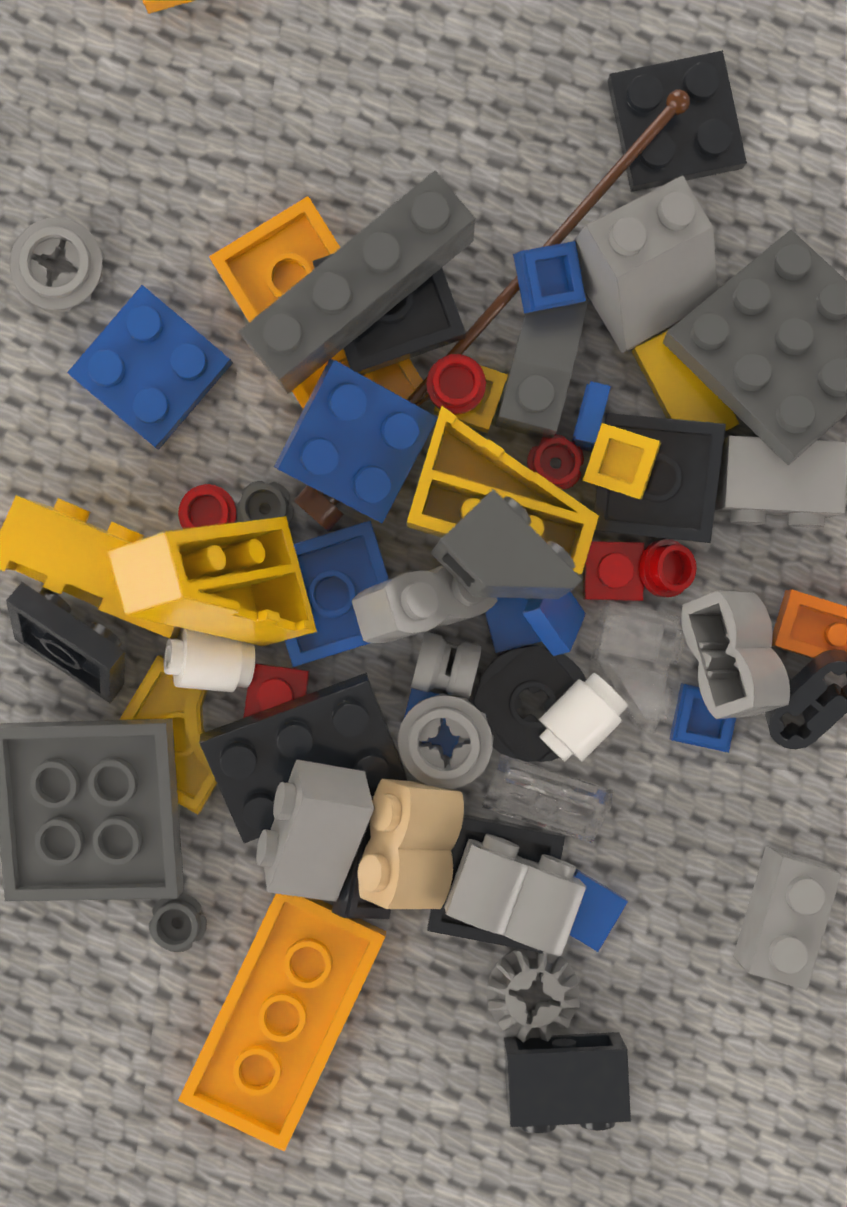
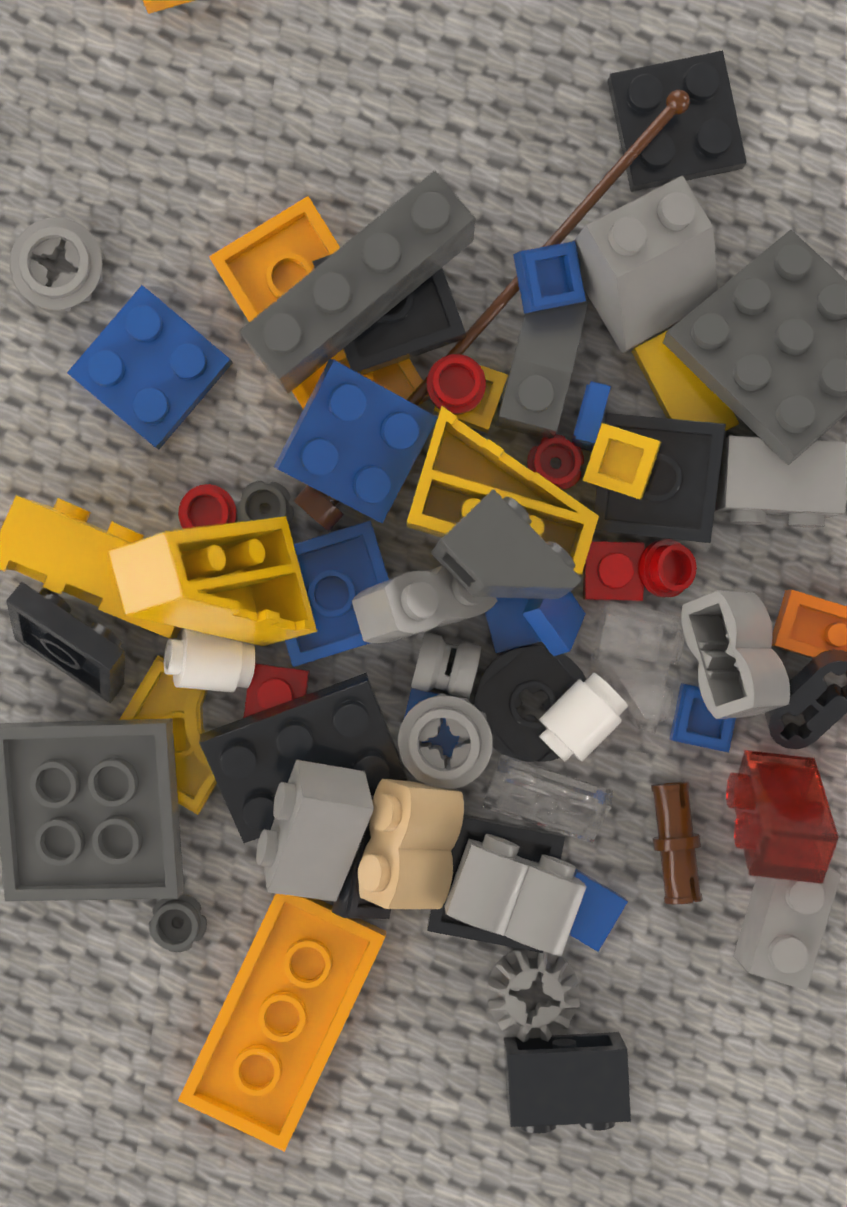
(676, 843): none -> reddish brown pin
(782, 817): none -> clear red brick

